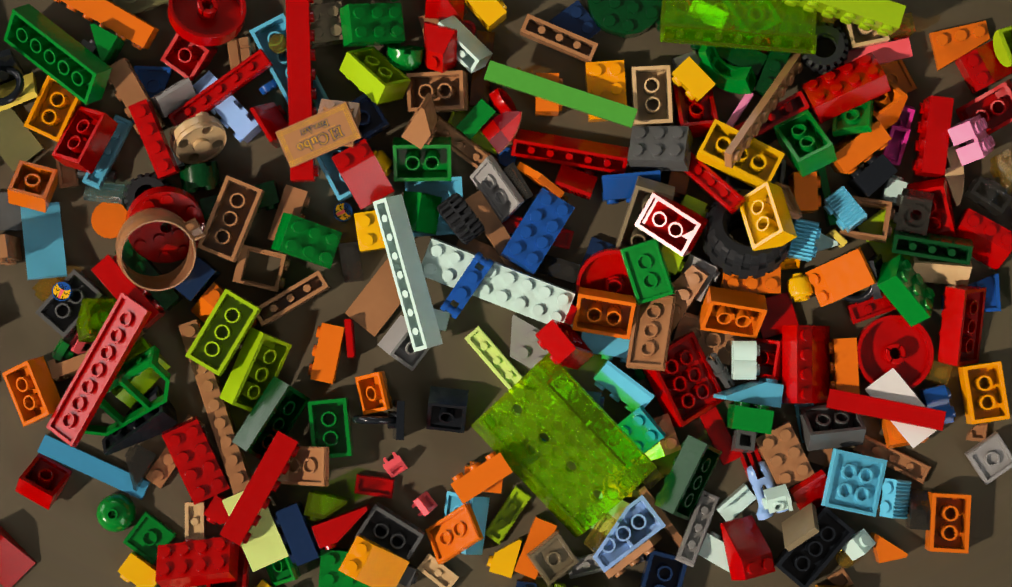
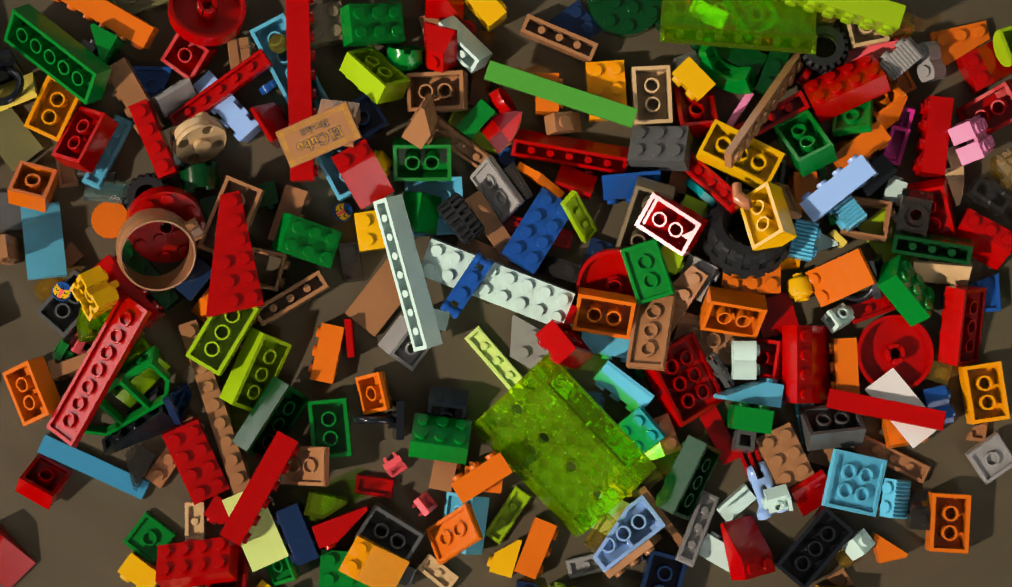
(72, 255): none -> medium nougat tile
(95, 292): none -> yellow brick
(124, 512): green cylinder -> none
(177, 402): none -> dark blue wing
(234, 271): none -> red wing
(440, 438): none -> green brick
(442, 475): none -> medium nougat brick
(552, 558): dark tan tile -> none
(562, 123): none -> medium nougat slope
(579, 216): none -> lime tile
(700, 192): none -> teal tile
(739, 197): none -> nougat arm
(800, 527): dark tan tile -> none
(803, 75): none -> red tile
(838, 187): none -> light blue wedge
(838, 317): none -> light aqua brick
(900, 58): none -> light grey brick
(930, 66): none -> light grey brick

